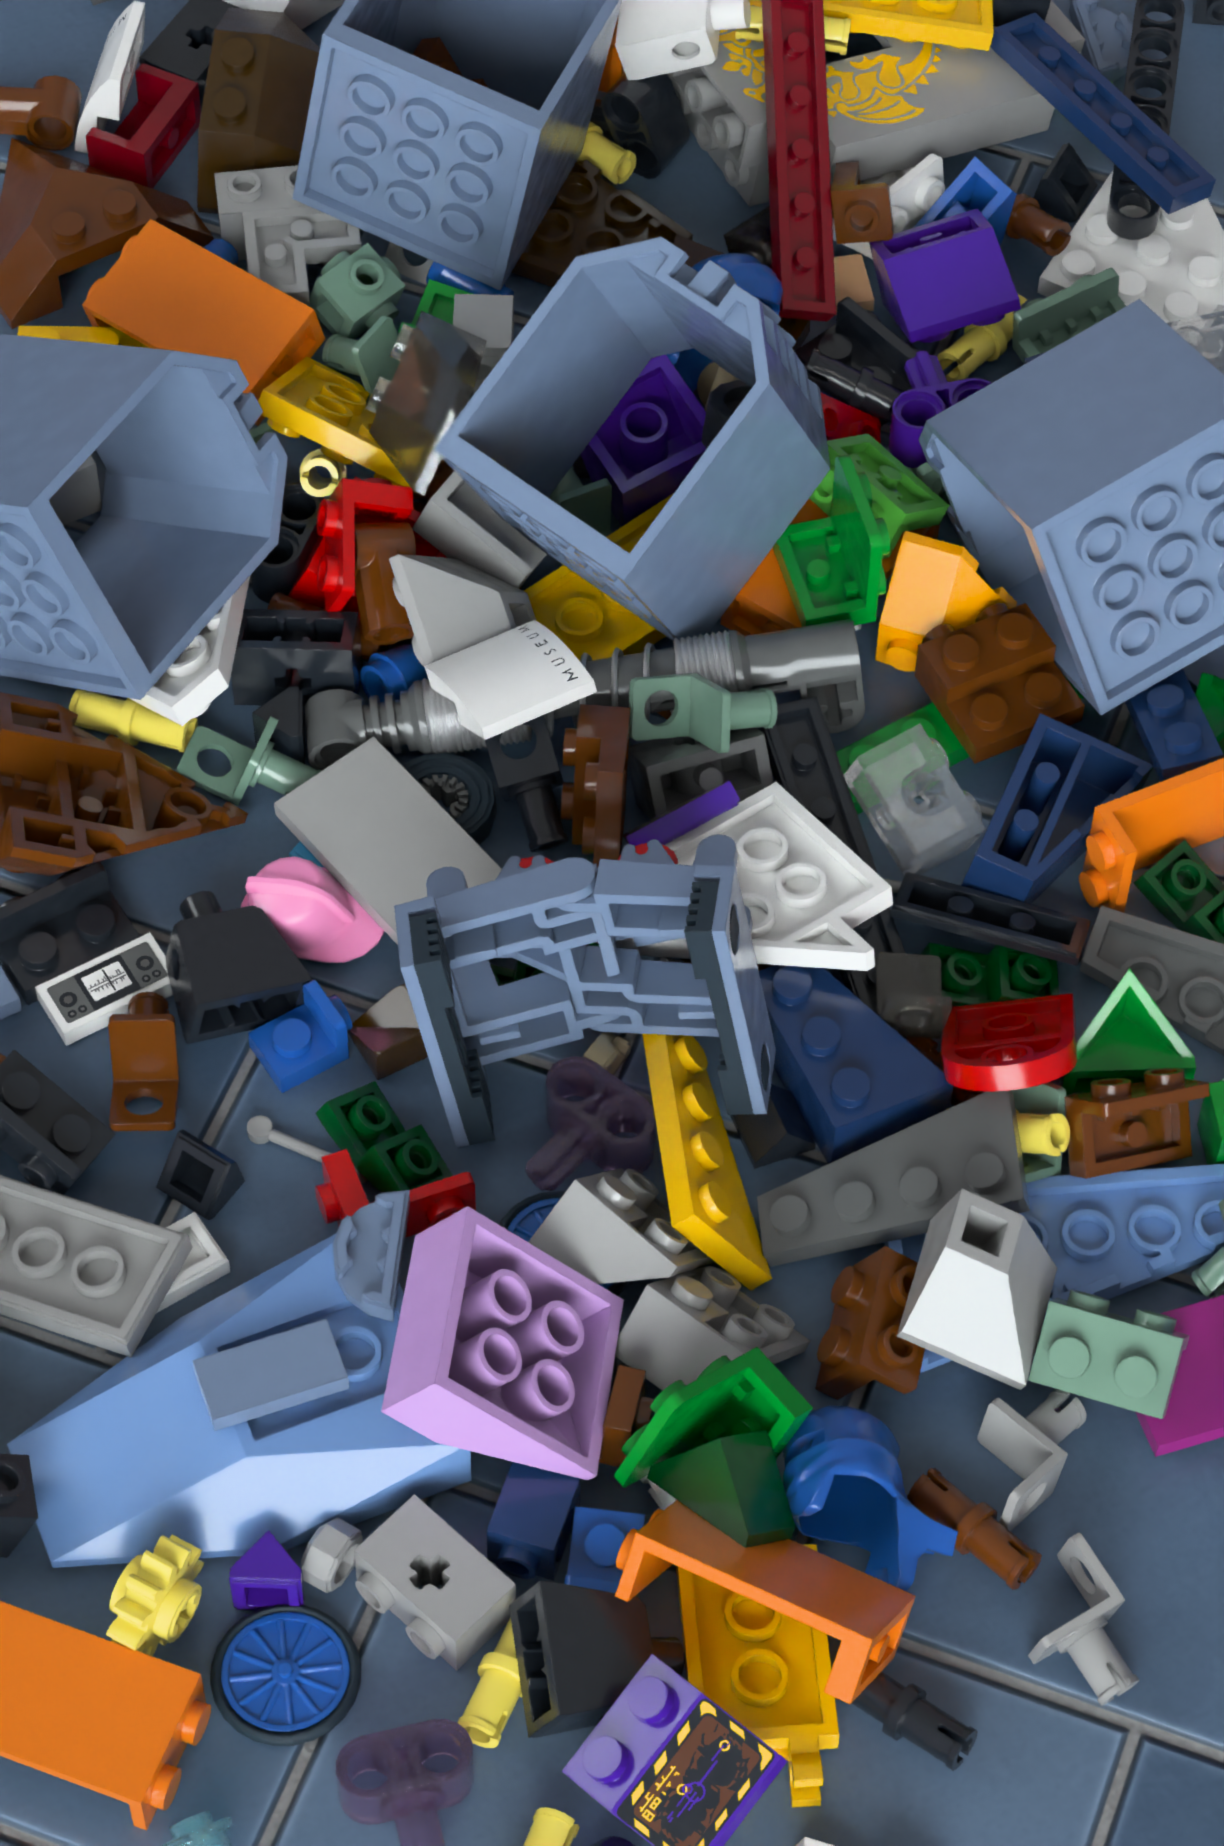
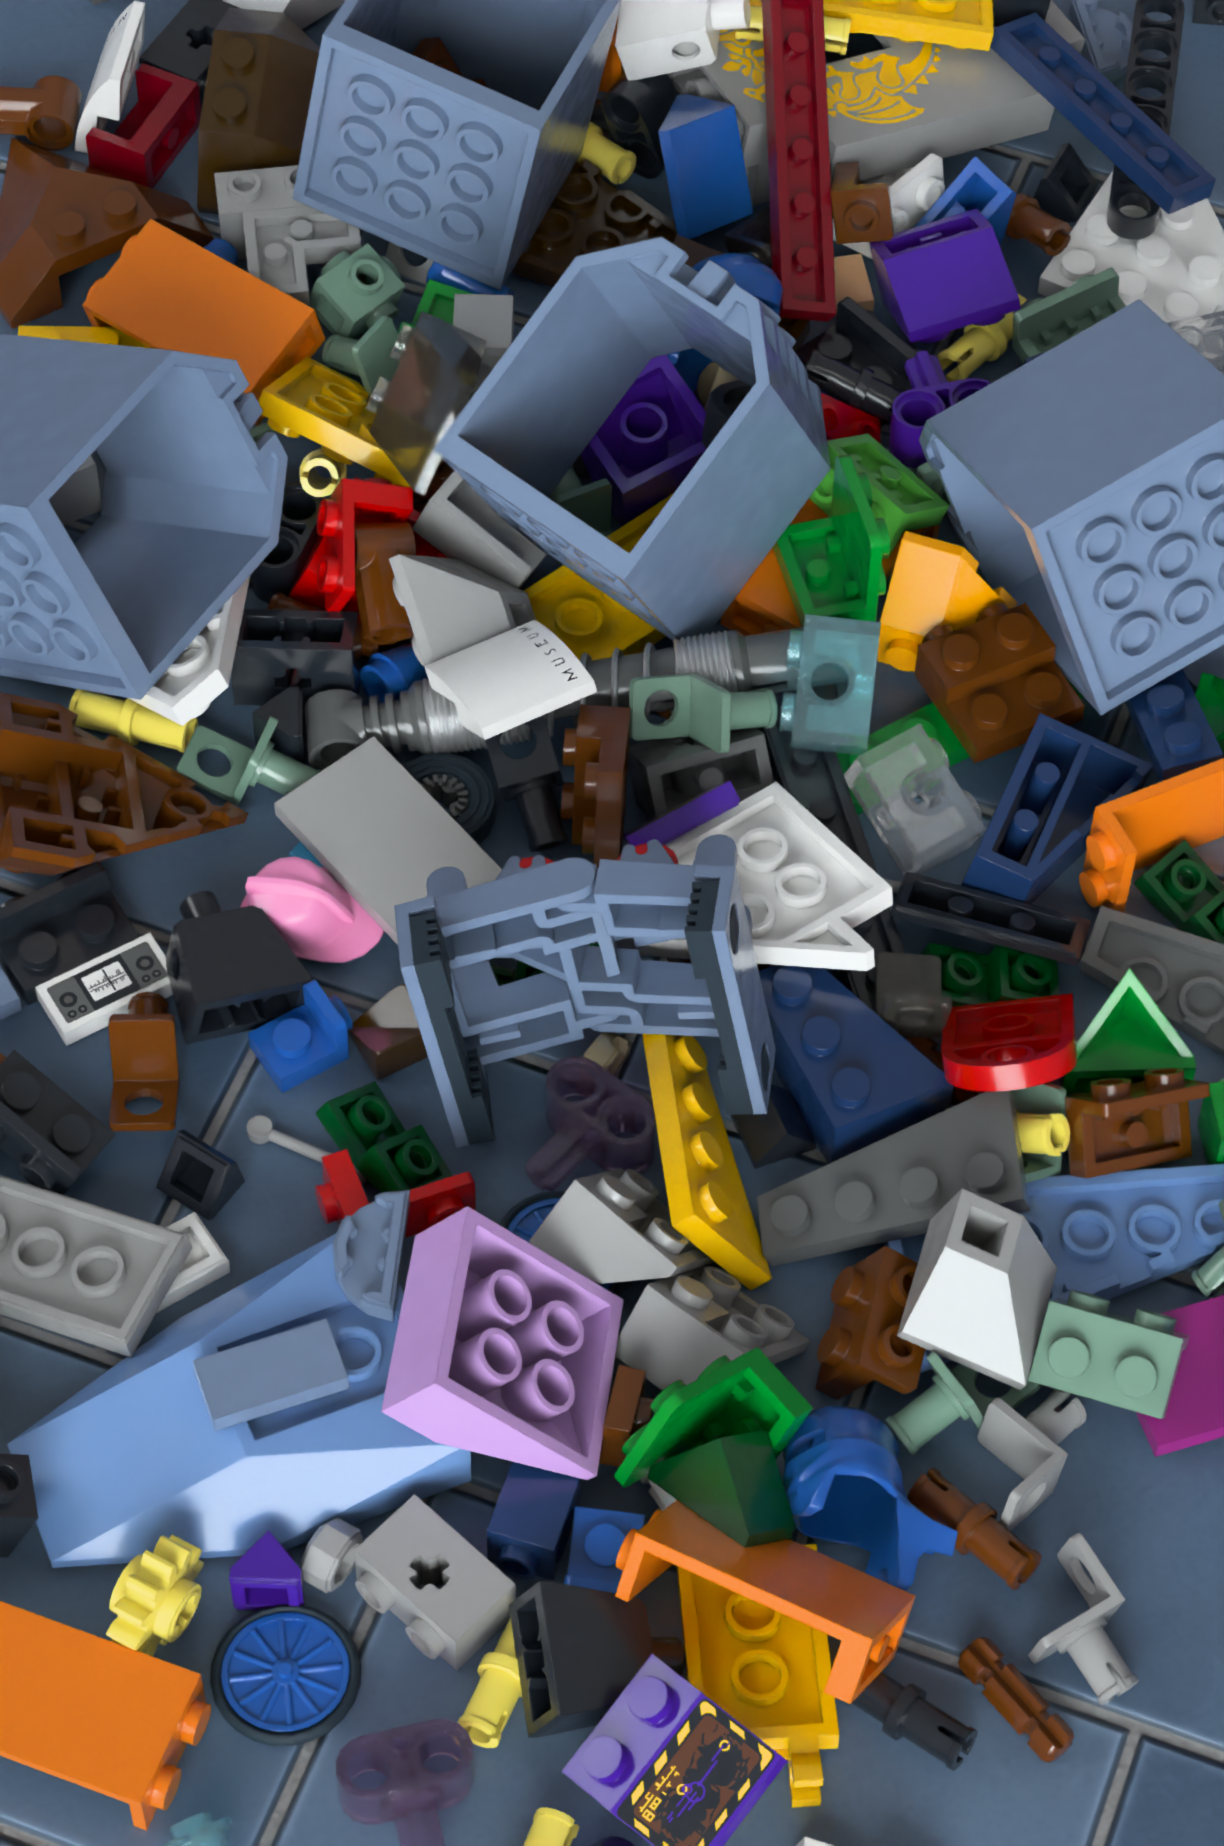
(704, 165): none -> blue slope
(850, 650): none -> clear light blue brick
(945, 1401): none -> sand green bracket
(1016, 1699): none -> reddish brown axle

